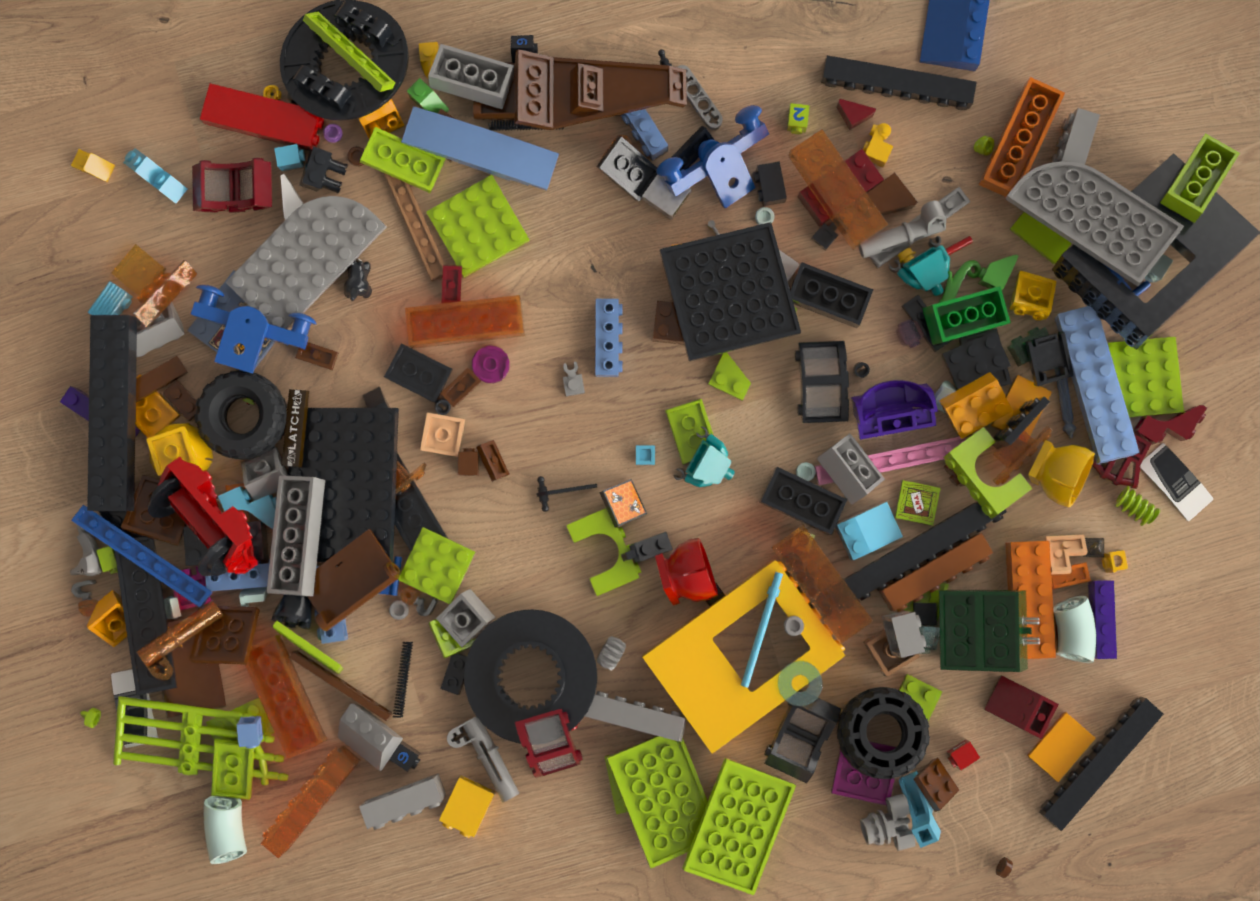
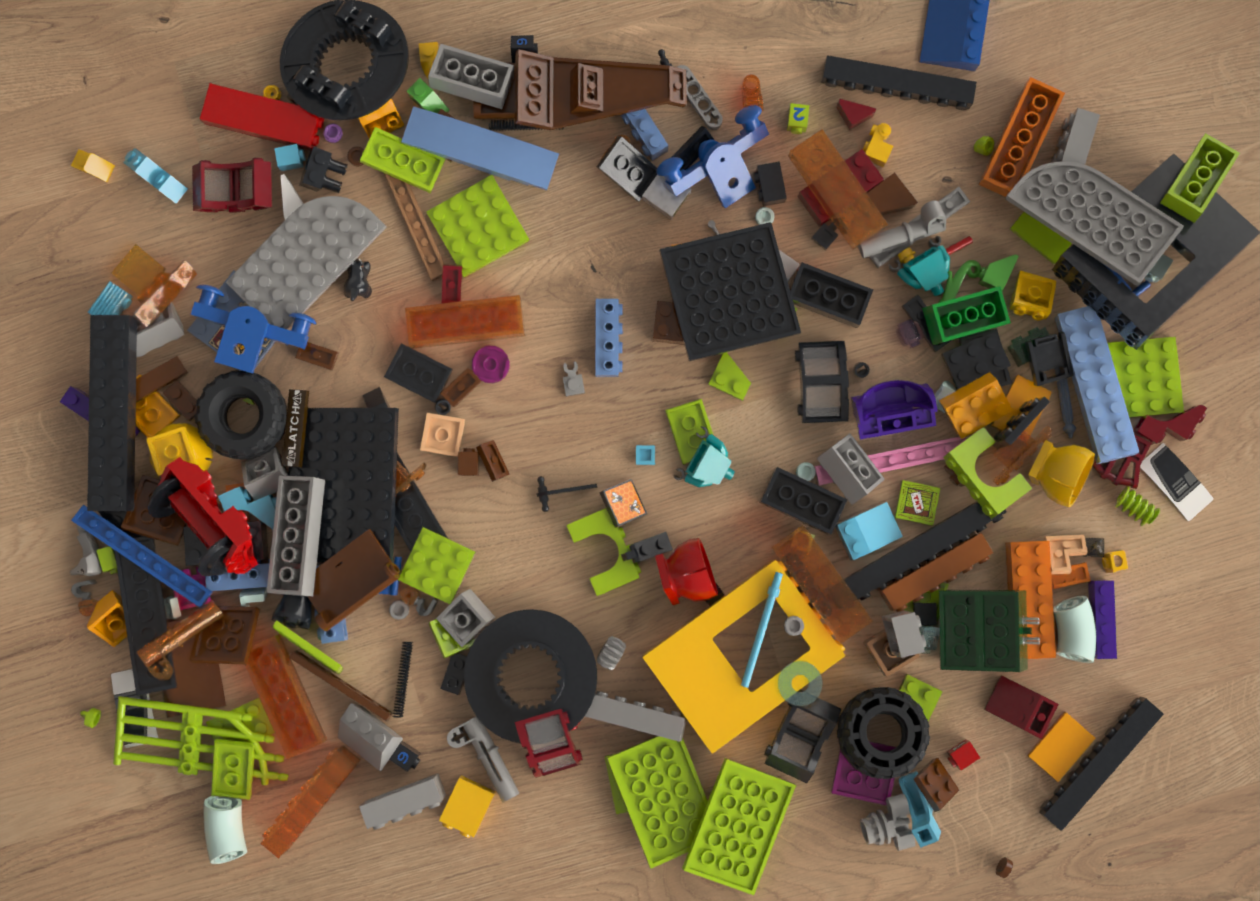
(249, 732): medium blue brick -> none
(349, 51): lime plate -> none
(754, 95): none -> clear orange piece

